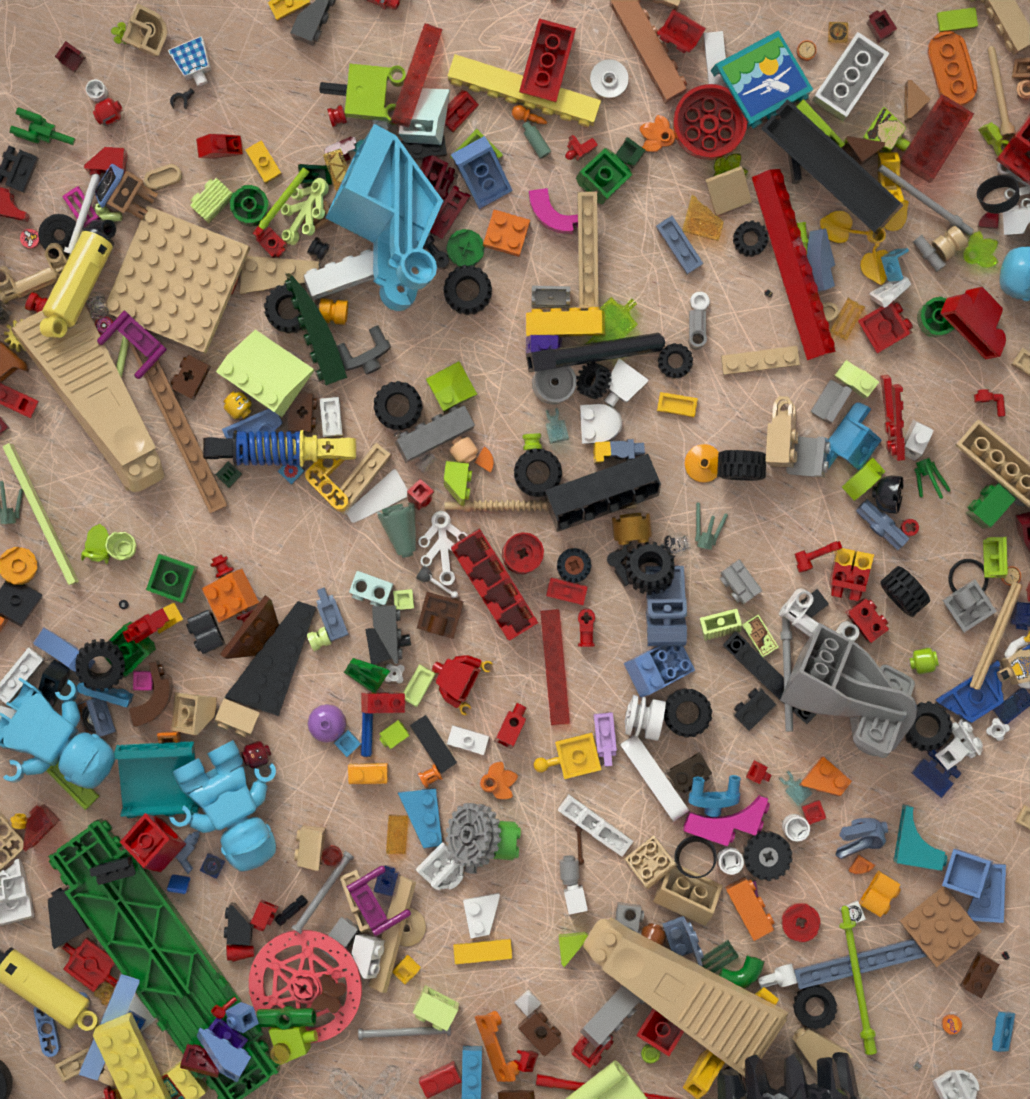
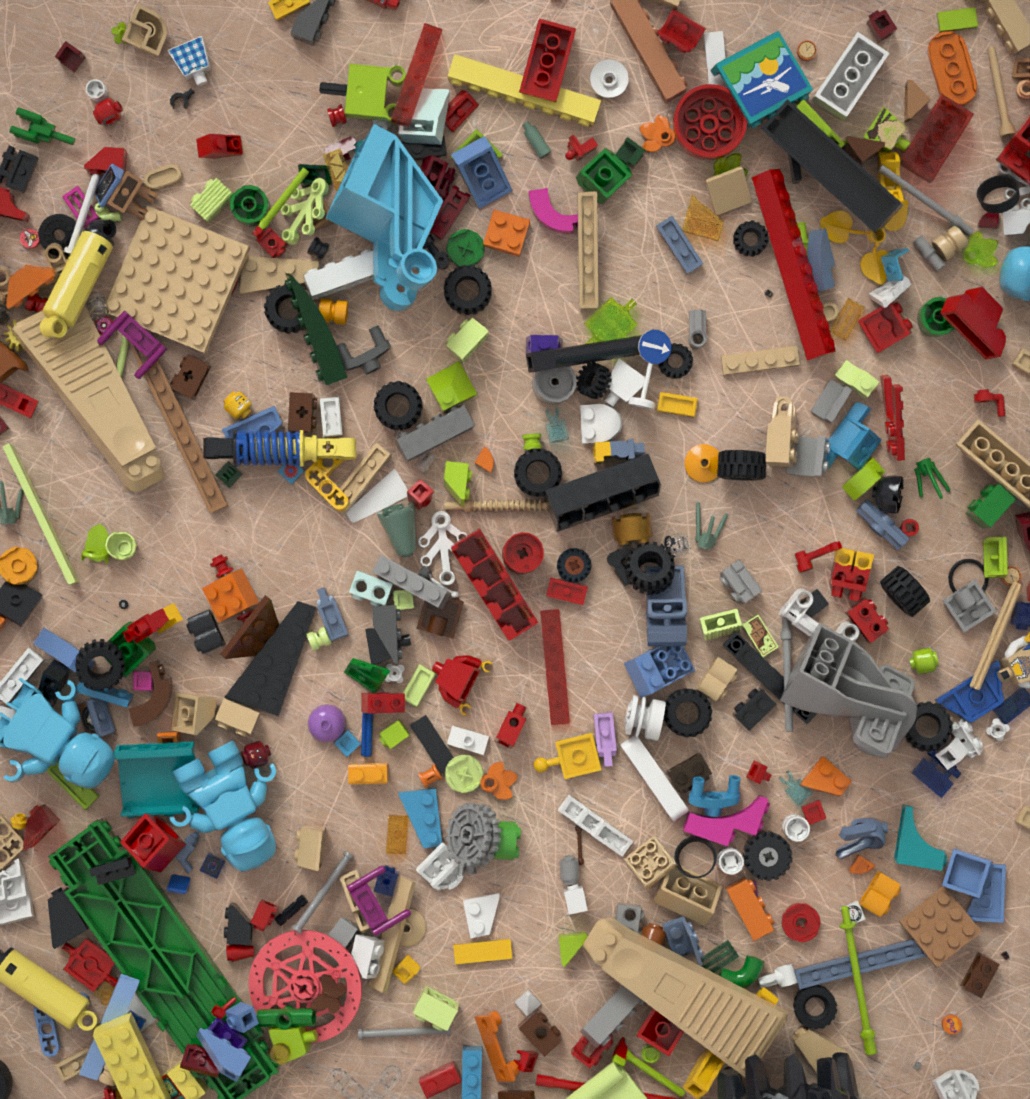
(26, 282): none -> orange slope
(171, 578): green brick -> none
(263, 161): yellow plate -> none
(266, 372): yellowish green slope -> none
(328, 855): clear red wheel -> none
(411, 582): none -> light grey arch
(463, 450): light nougat head -> none
(463, 773): none -> yellowish green tile
(467, 339): none -> yellowish green slope
(520, 113): orange bar -> none
(550, 296): light grey hinge -> none
(566, 322): yellow brick -> none
(586, 629): red connector -> none
(622, 1054): none -> lime piece
(653, 348): none -> piece
(699, 301): white tile -> none
(717, 678): none -> tan brick
(838, 32): clear yellow tile -> none
(917, 439): white torso -> none
(992, 136): lime plate -> none
(1003, 1031): dark azure plate -> none

